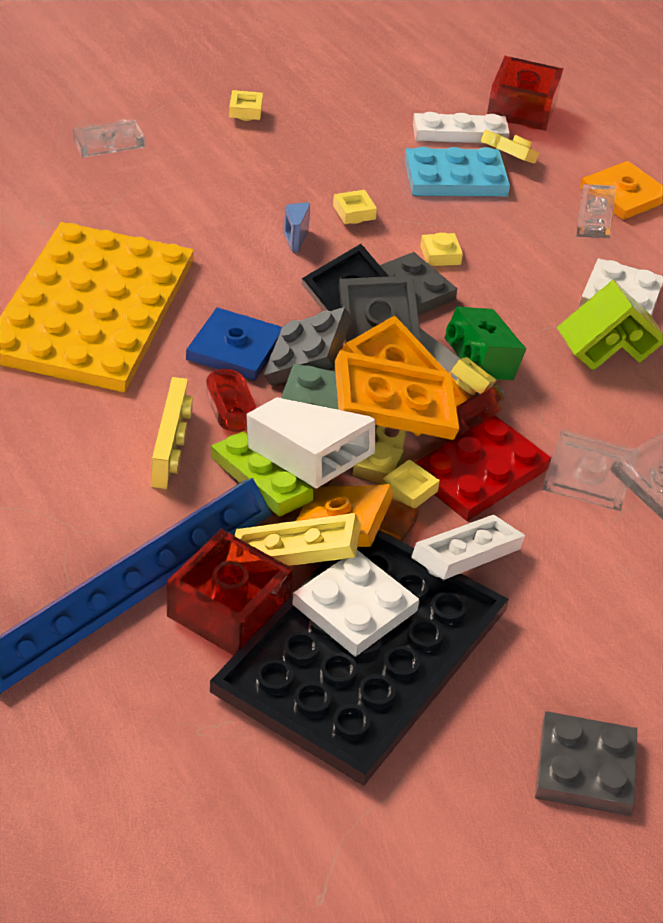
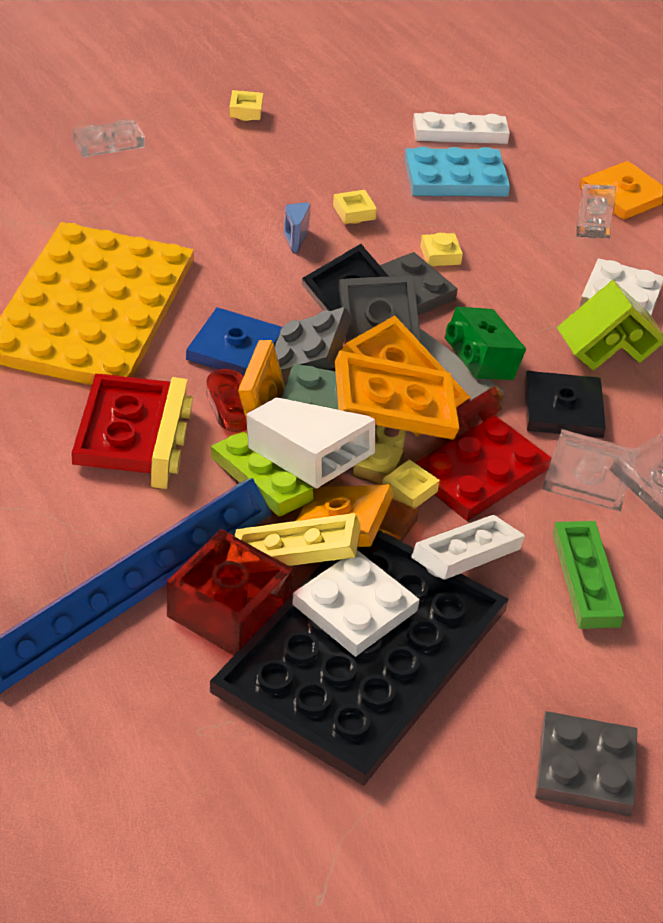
(120, 423): none -> red plate
(262, 378): none -> light orange plate
(472, 377): light yellow plate -> none
(517, 147): light yellow plate -> none
(525, 92): clear red brick -> none
(564, 403): none -> black plate
(587, 575): none -> bright green plate

